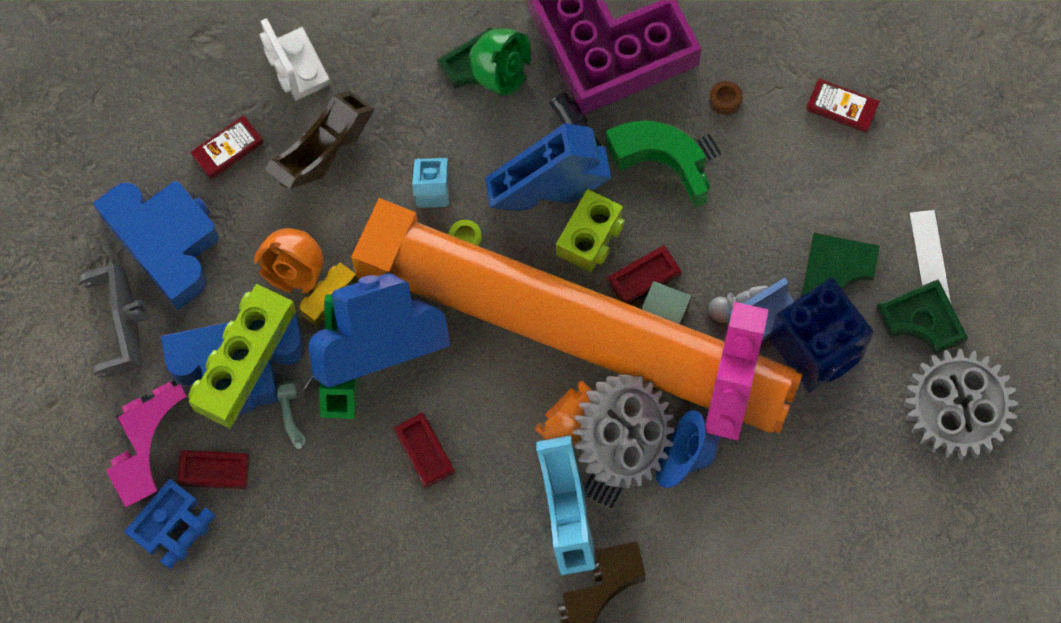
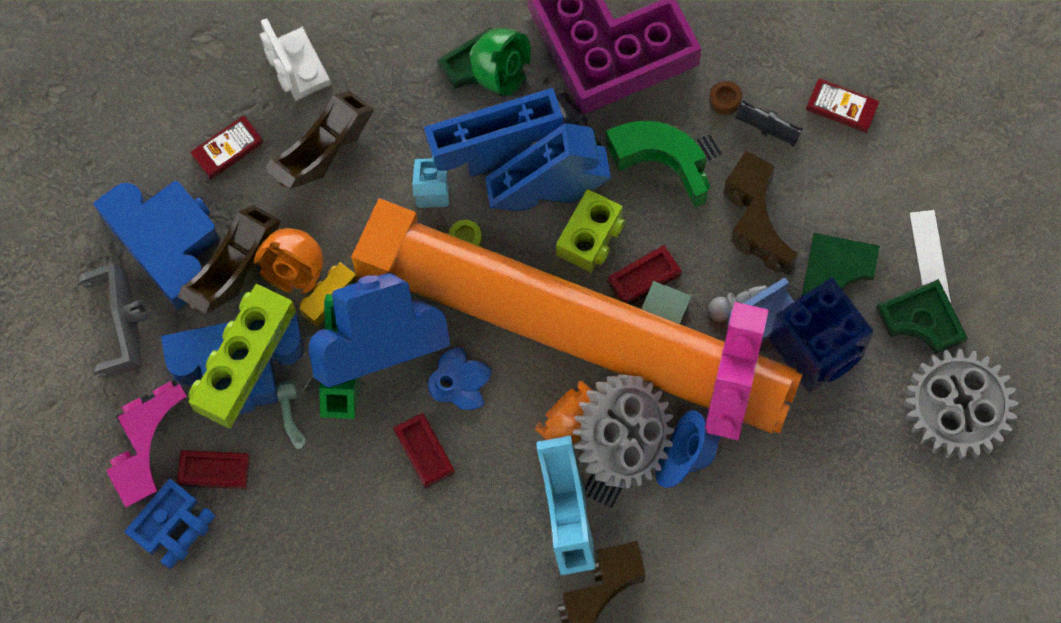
(227, 269): none -> dark brown arch
(463, 376): none -> blue plate
(493, 134): none -> blue brick
(754, 230): none -> dark brown arch
(768, 123): none -> black pin

